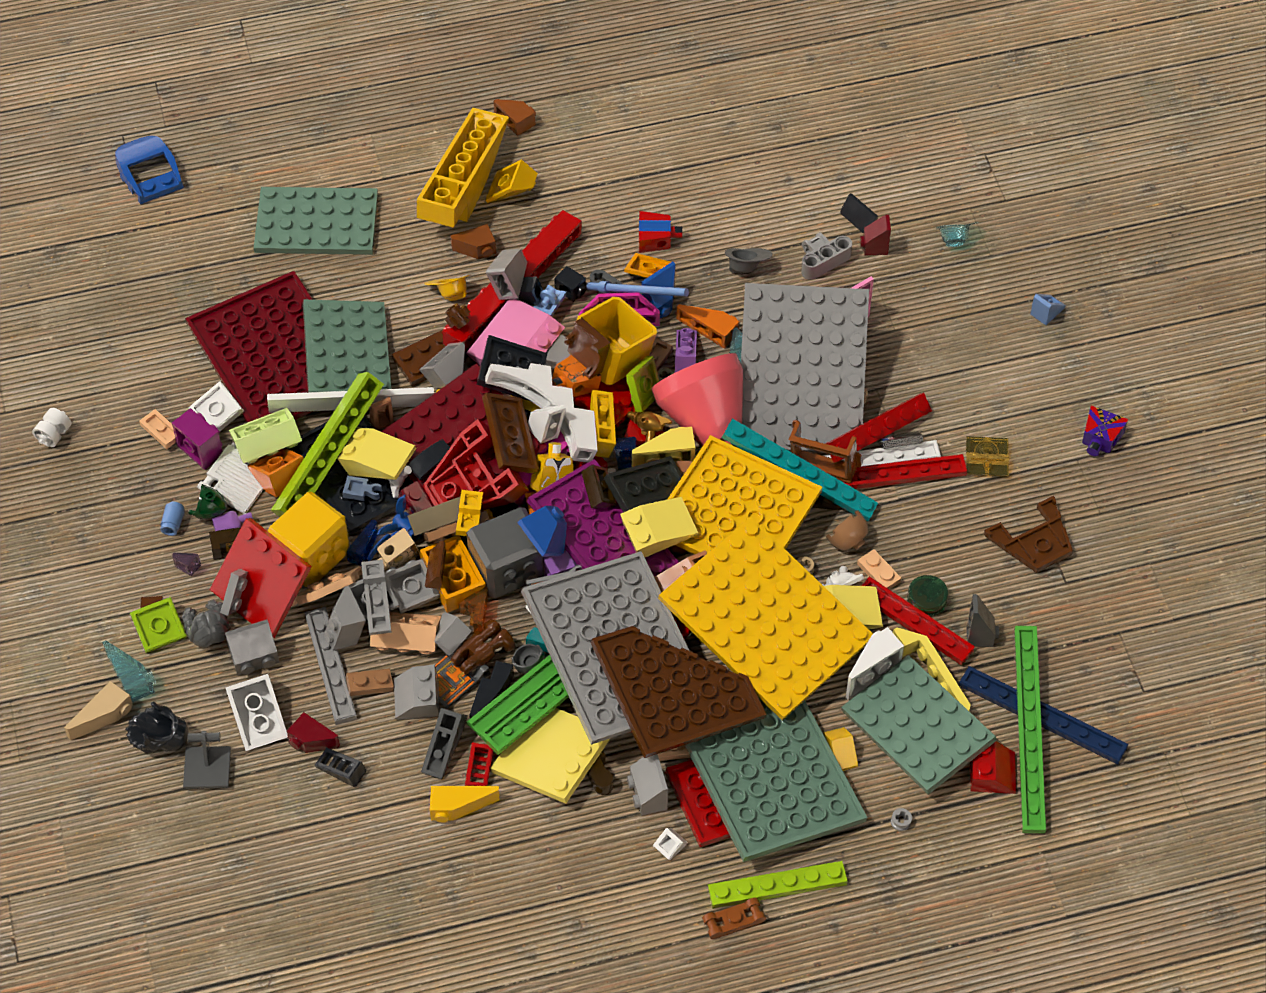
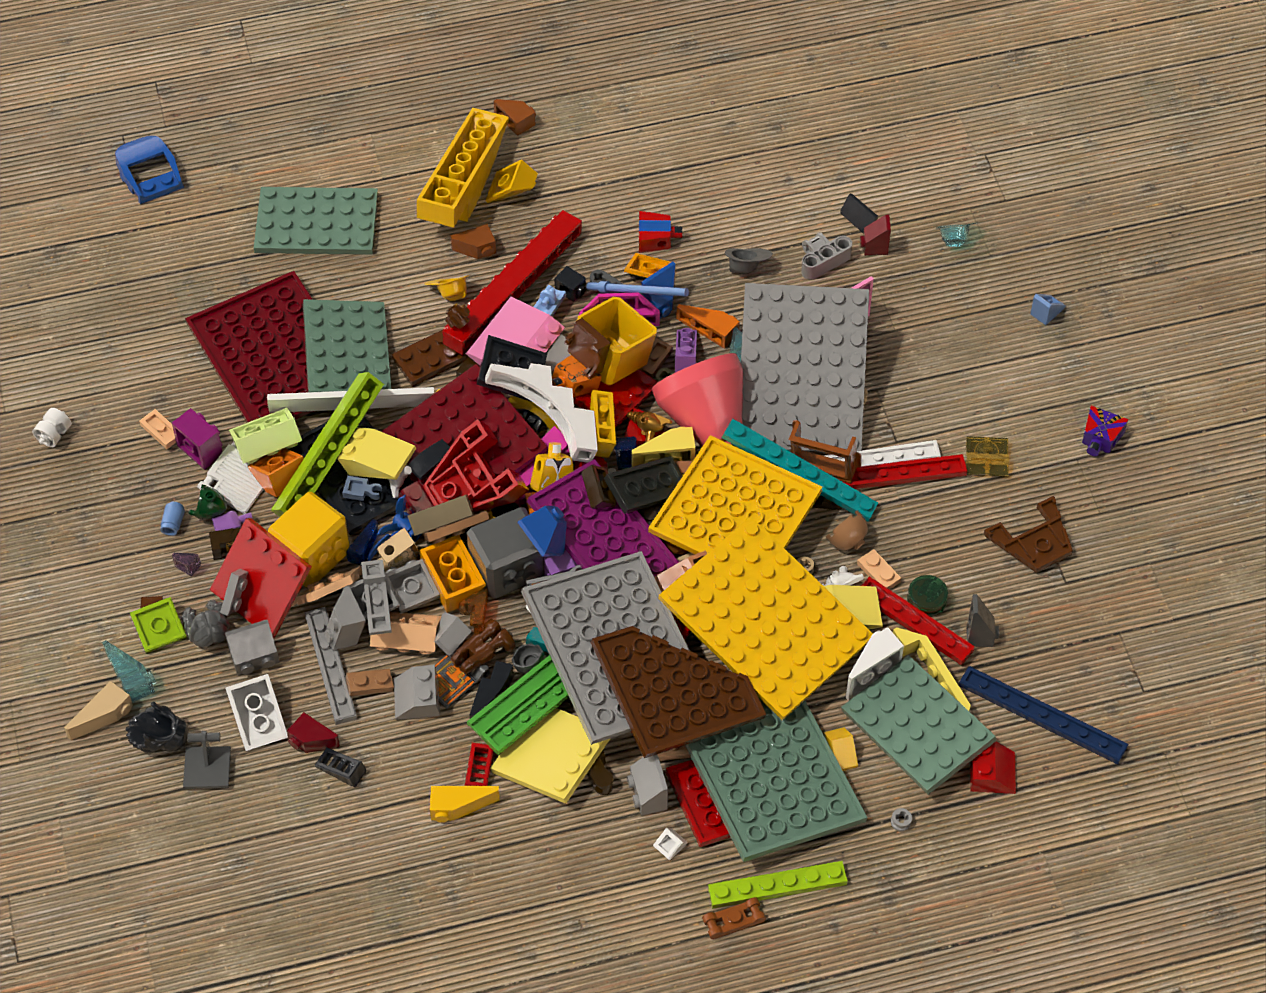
(218, 406): white plate -> none
(381, 414): nougat slope -> none
(436, 566): reddish brown slope -> none
(443, 742): dark grey slope -> none
(445, 365): light grey slope -> none
(469, 511): yellow slope -> none
(507, 273): light grey slope -> none
(510, 433): reddish brown plate -> none
(530, 291): black panel -> none
(546, 422): white slope -> none
(641, 381): lime plate -> none
(658, 525): light yellow slope -> none
(883, 424): red plate -> none
(901, 440): clear smoke tile -> none
(1029, 730): bright green plate -> none

